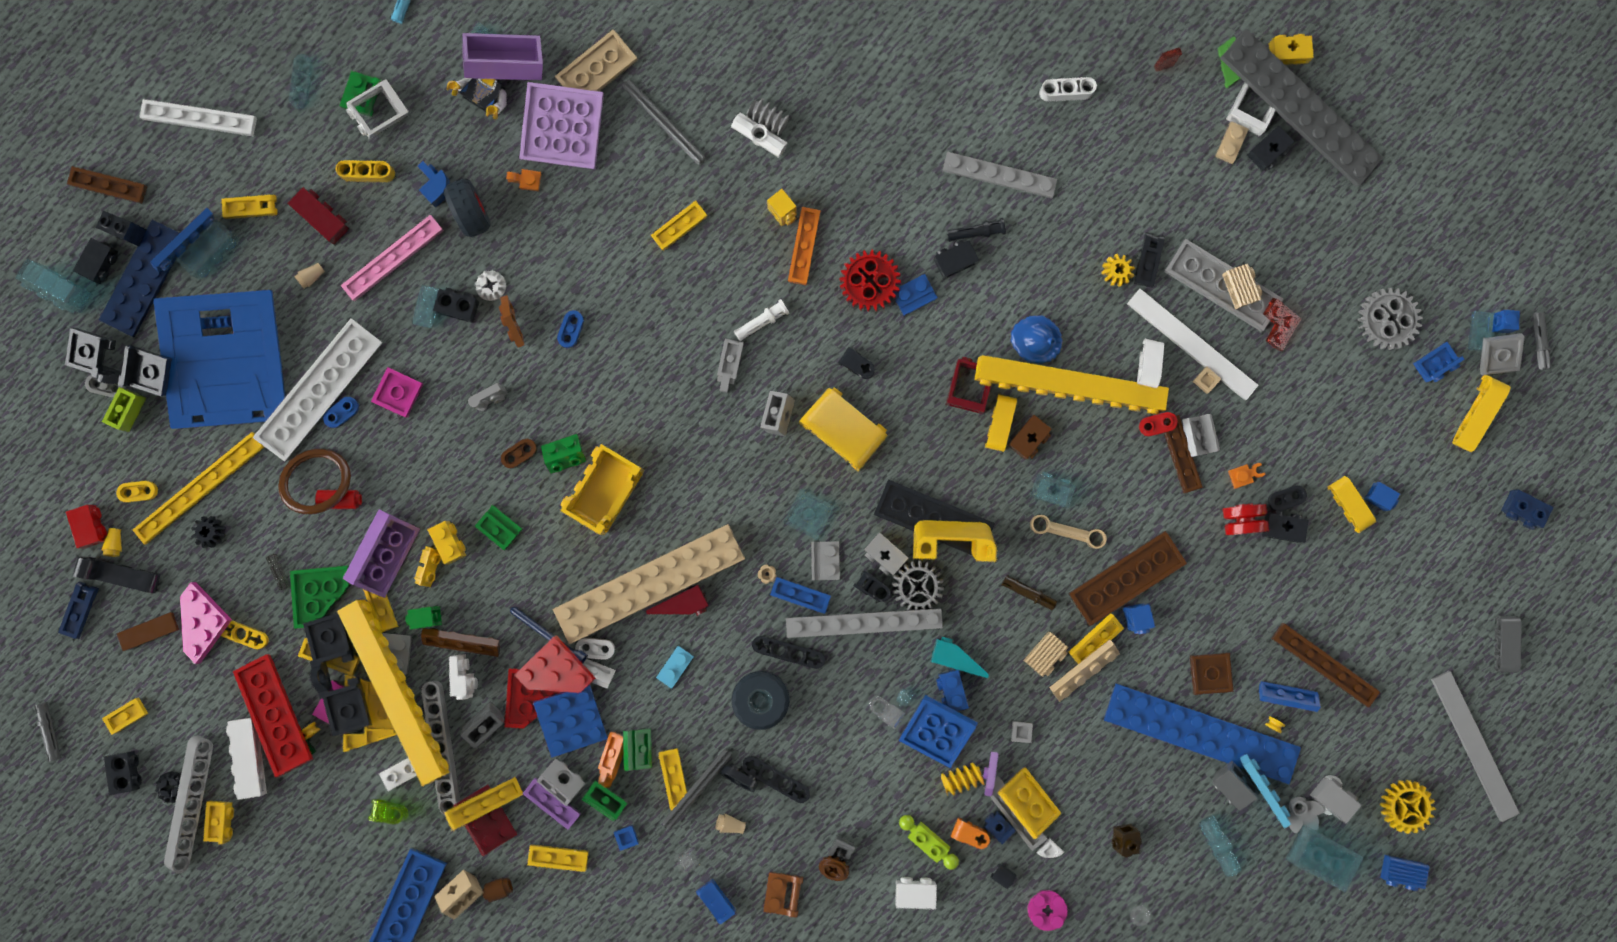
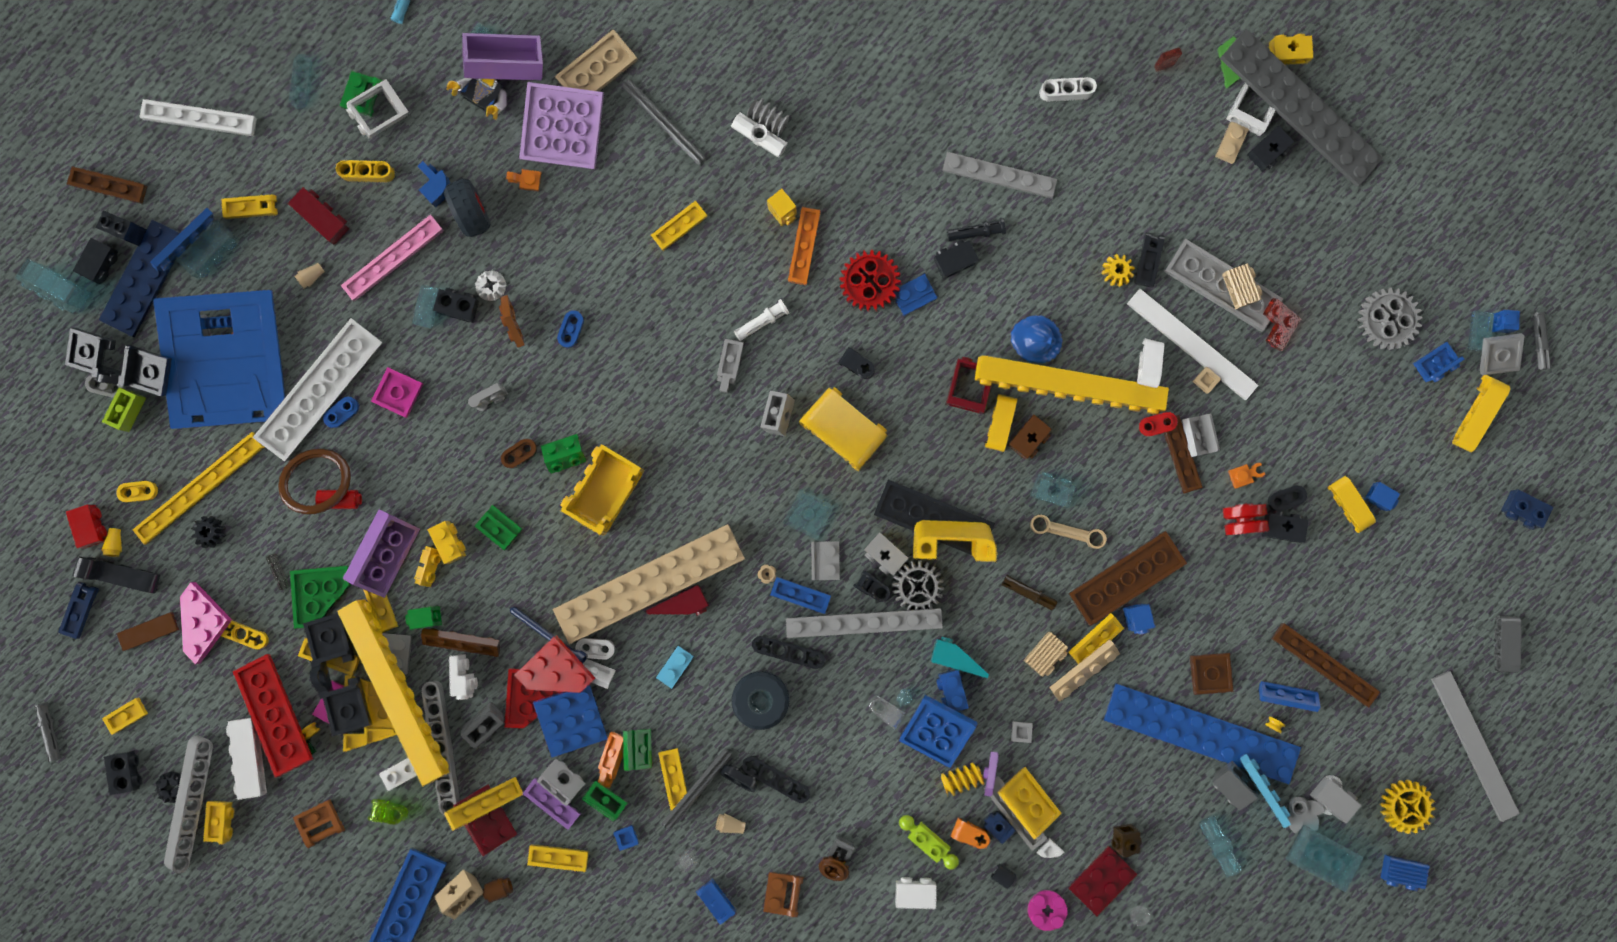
(315, 817): none -> dark orange plate
(1102, 881): none -> dark red plate

